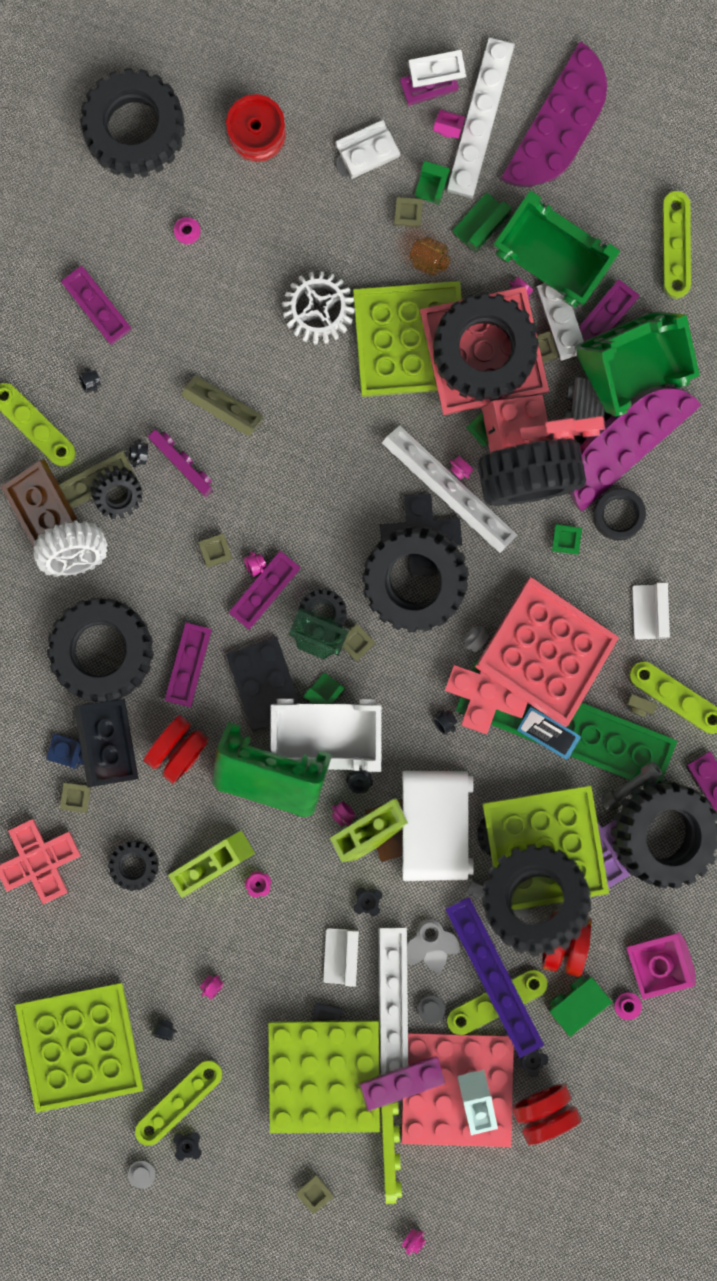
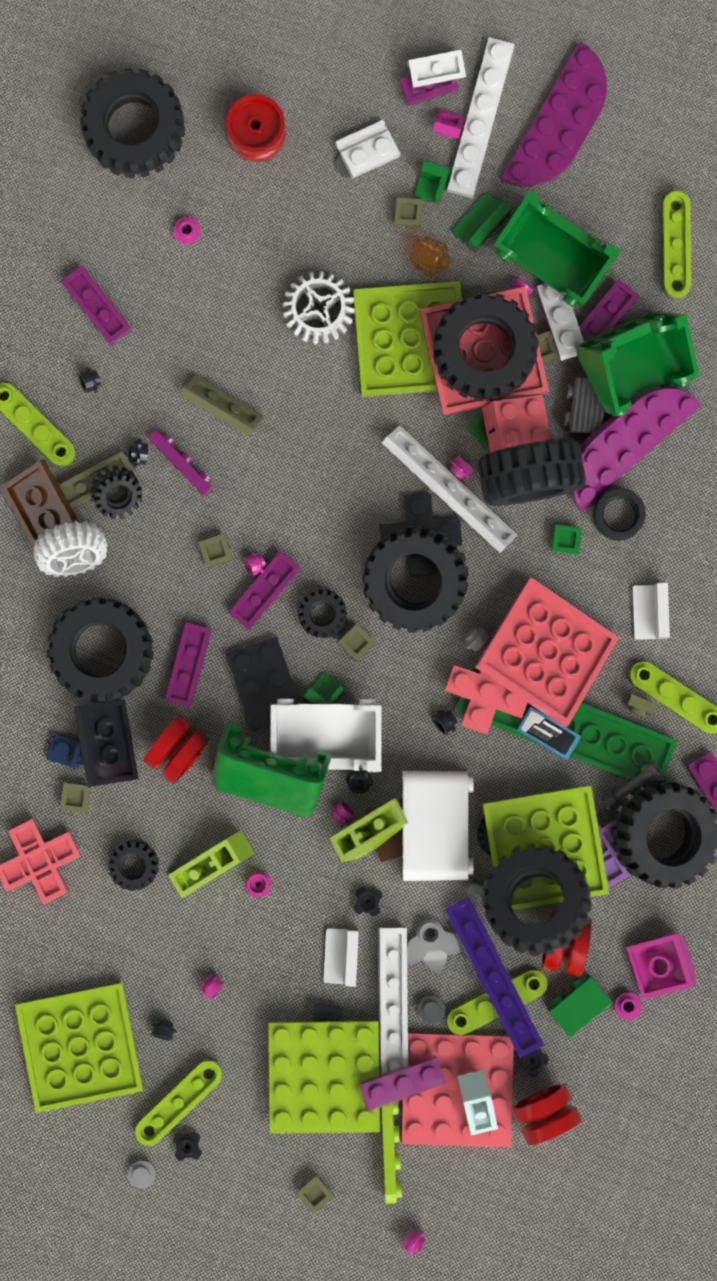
(318, 634): clear green slope -> none
(563, 429): coral plate -> none

